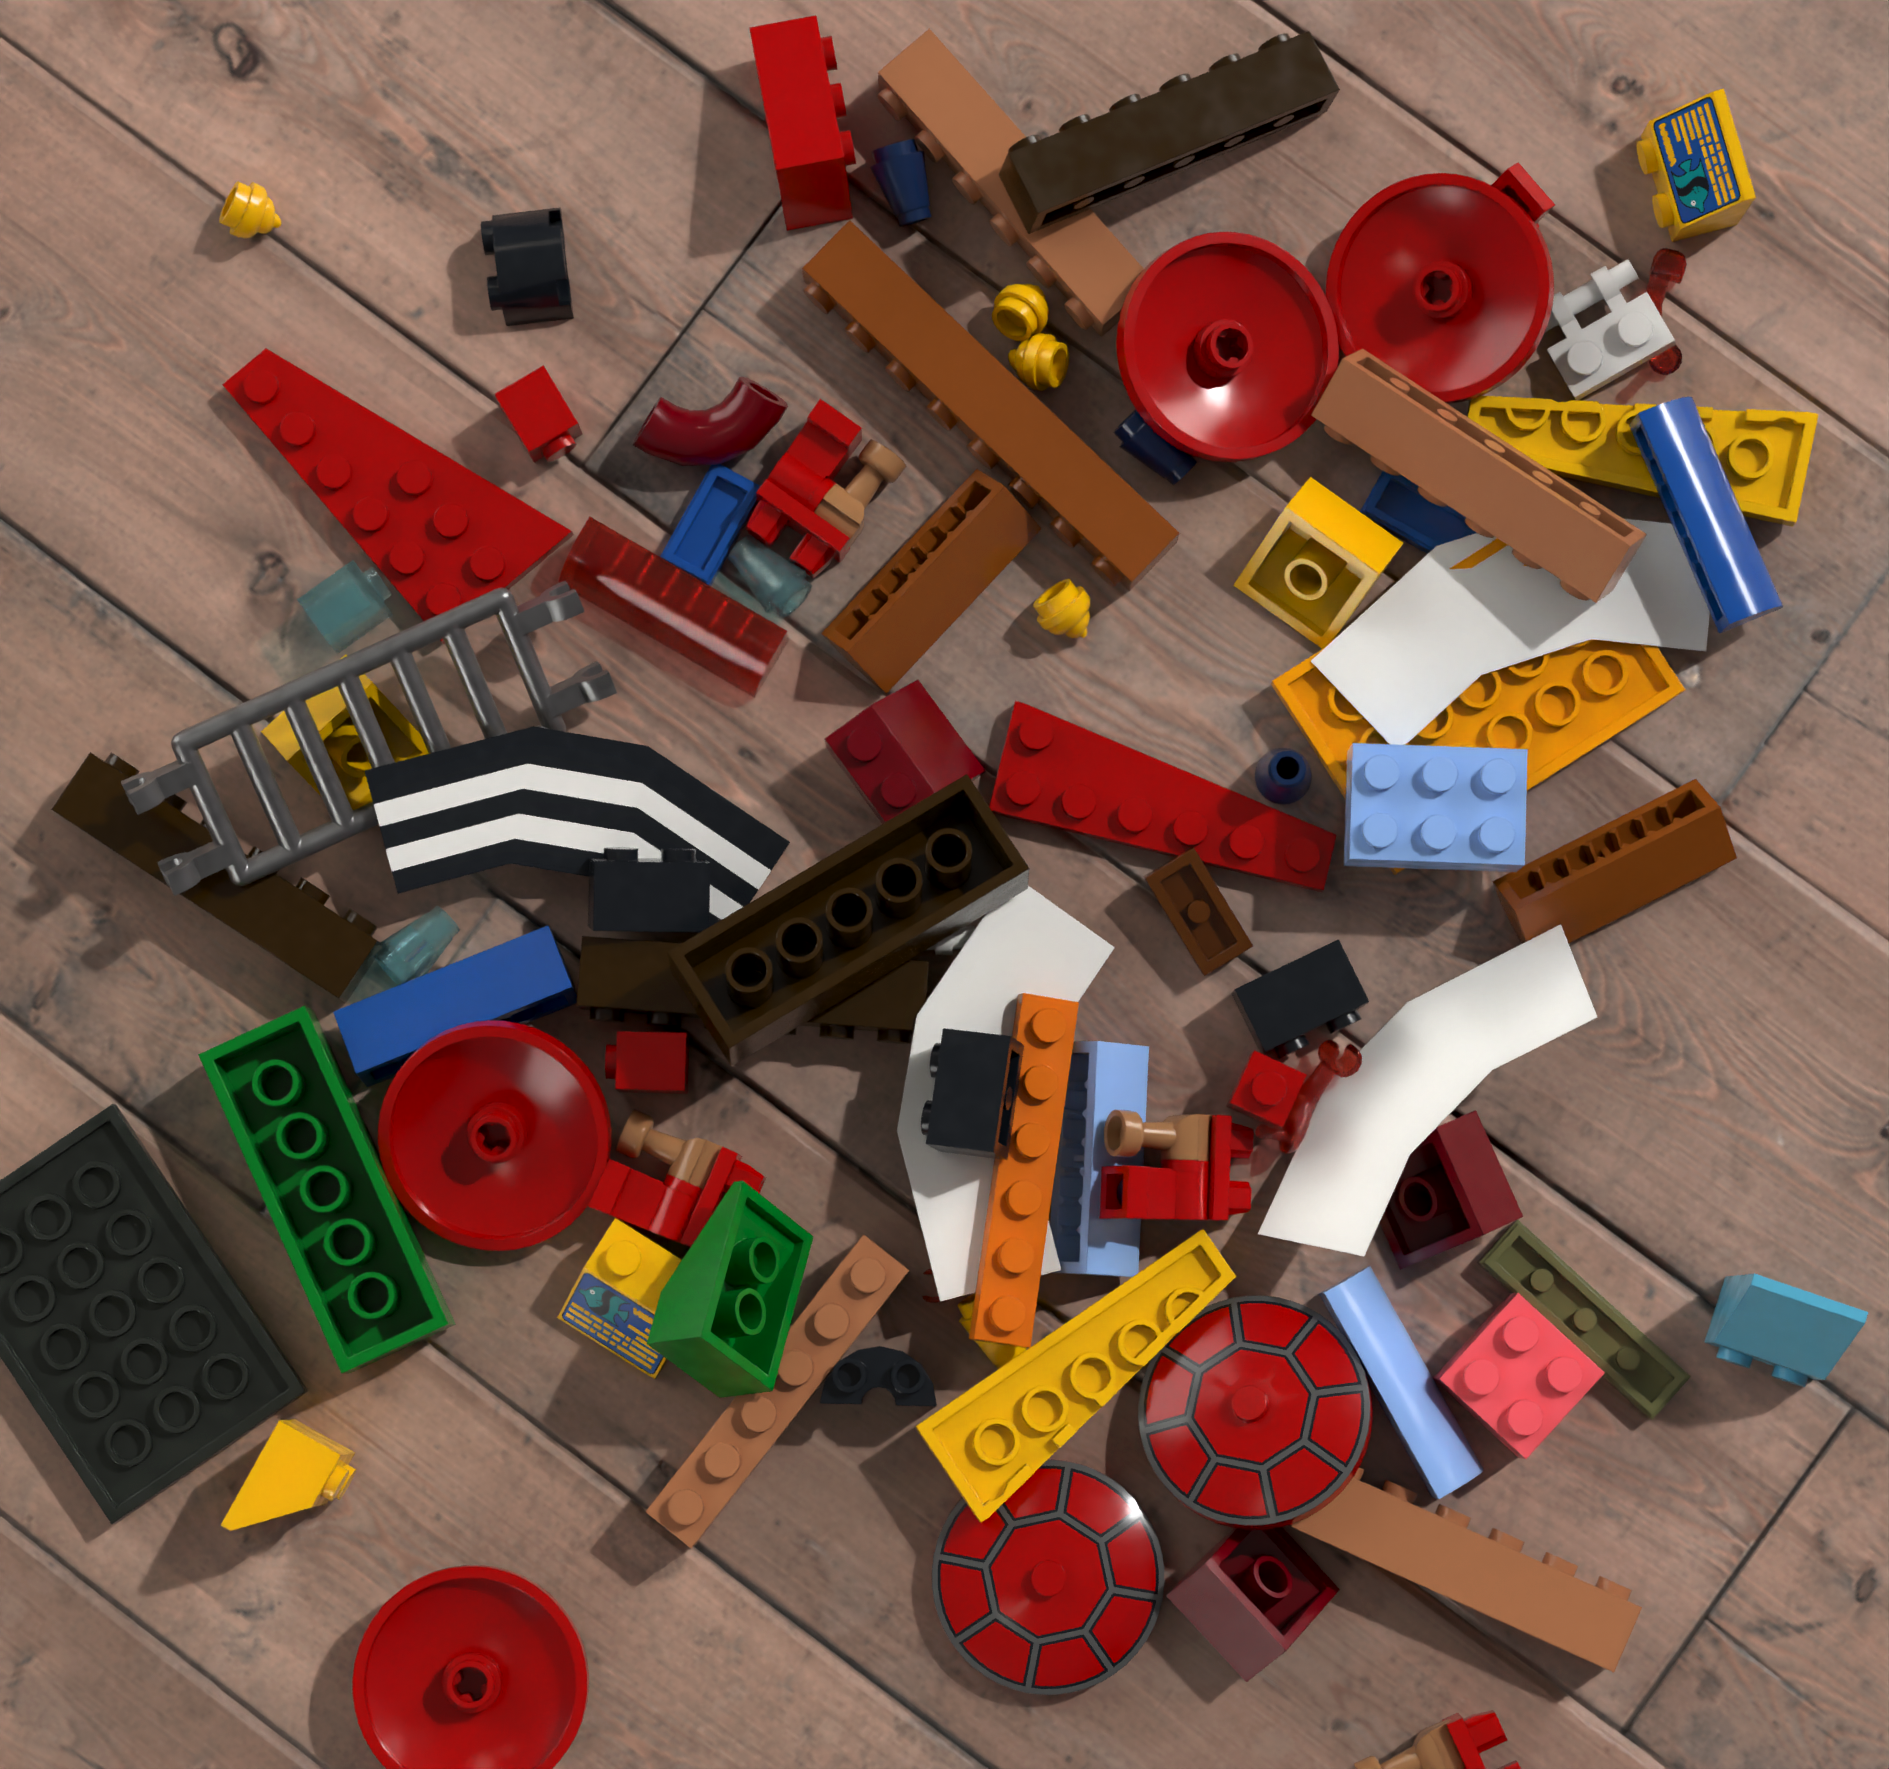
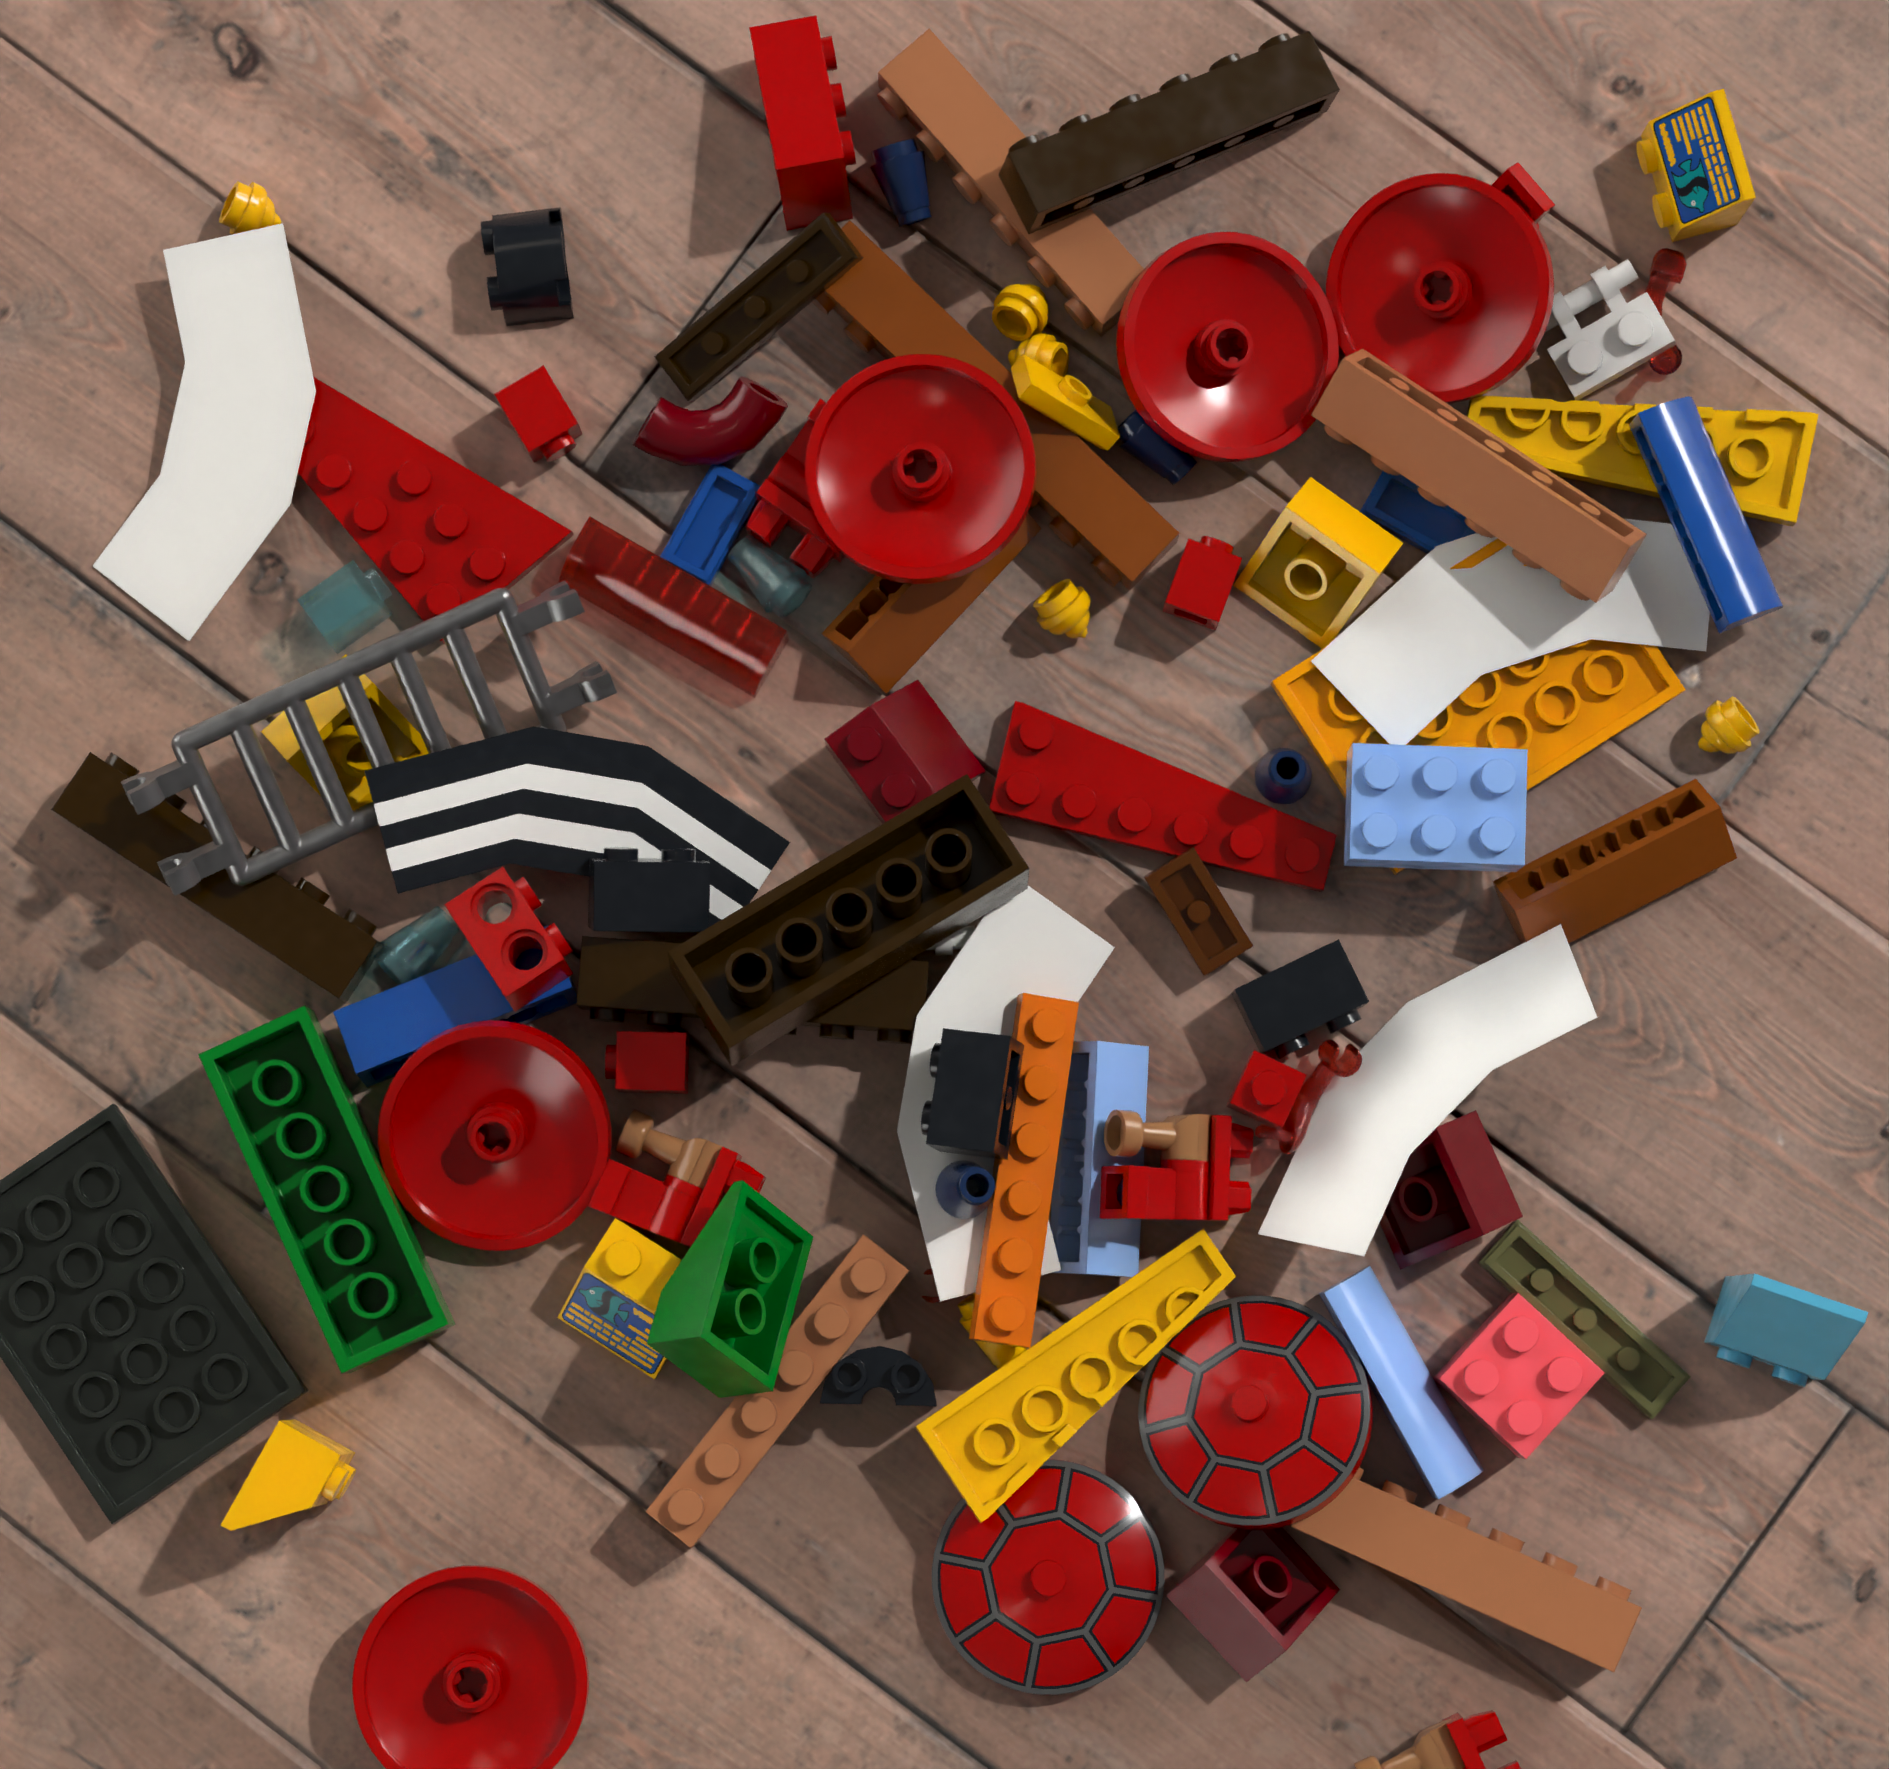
(231, 431): none -> white sticker
(503, 942): none -> red brick
(758, 307): none -> dark brown tile
(920, 468): none -> red dish
(952, 1190): none -> dark blue cone
(1065, 402): none -> yellow plate
(1203, 582): none -> red brick
(1727, 727): none -> yellow plate

